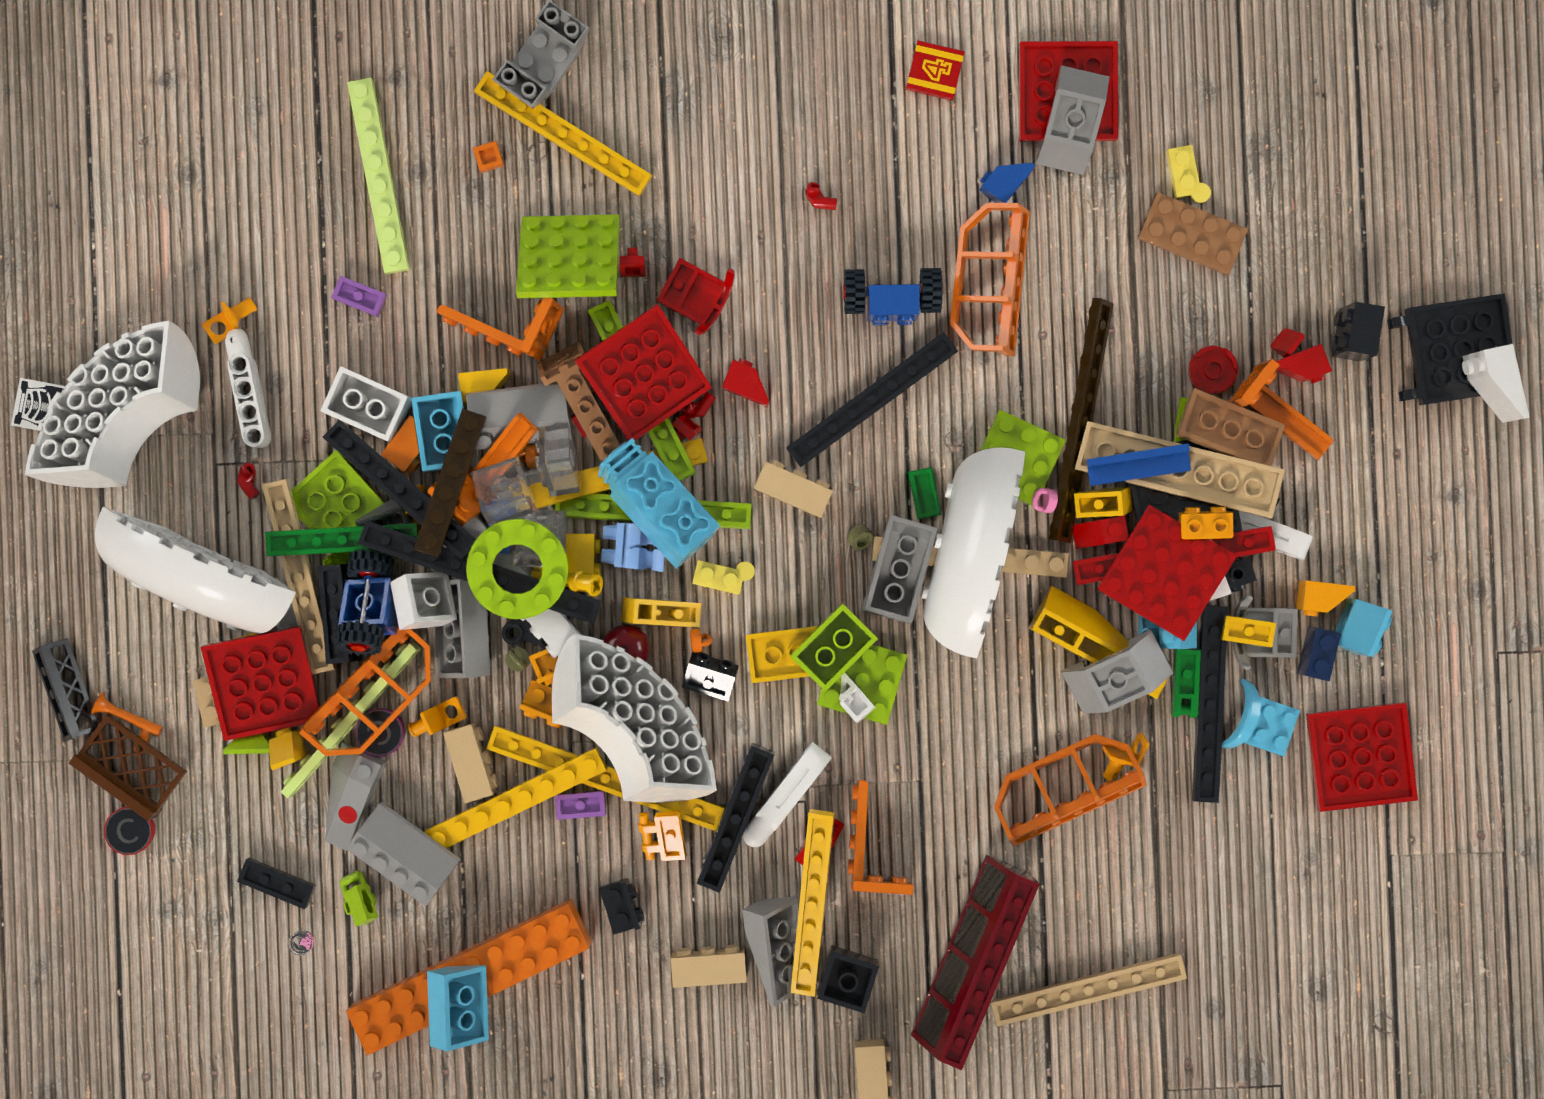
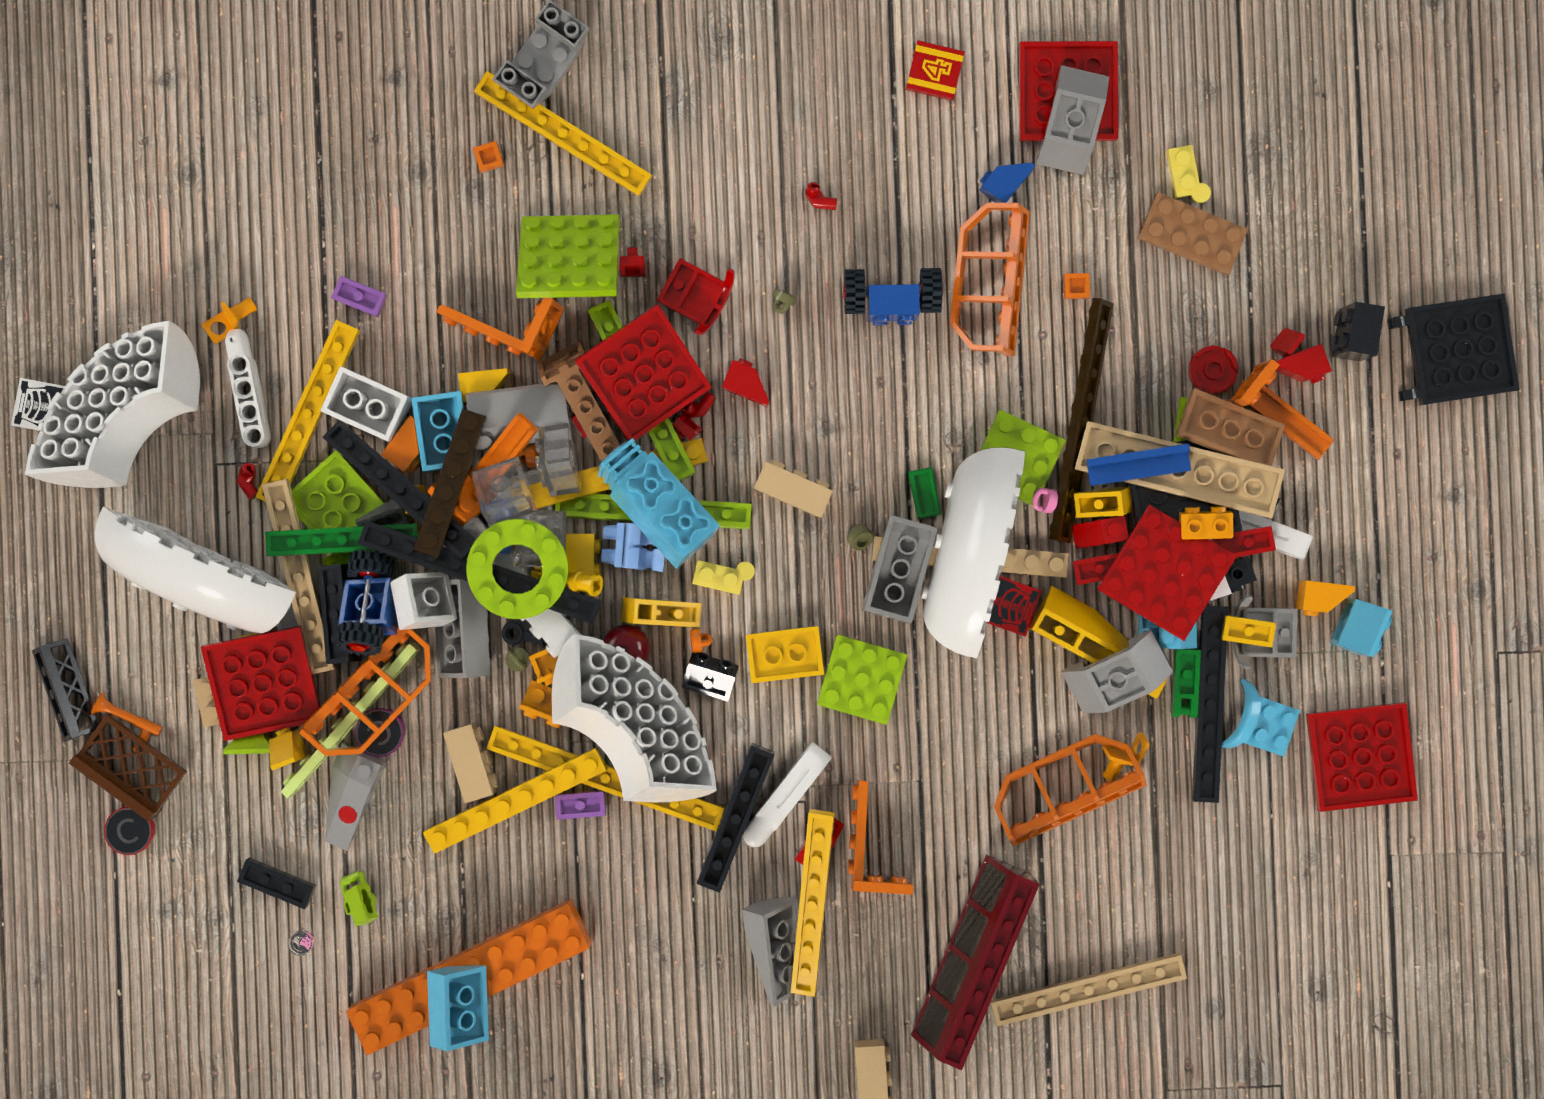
(308, 413): none -> yellow plate
(378, 176): yellowish green plate -> none
(403, 854): light grey slope -> none
(436, 718): light orange bracket -> none
(621, 906): black bracket -> none
(669, 835): light orange plate -> none
(708, 966): tan brick -> none
(782, 296): none -> olive tile
(833, 647): lime brick -> none
(847, 979): black brick -> none
(854, 700): white slope -> none
(872, 399): black plate -> none
(1014, 606): none -> tile
(1076, 285): none -> orange plate
(1318, 653): dark blue brick -> none
(1498, 381): white slope -> none

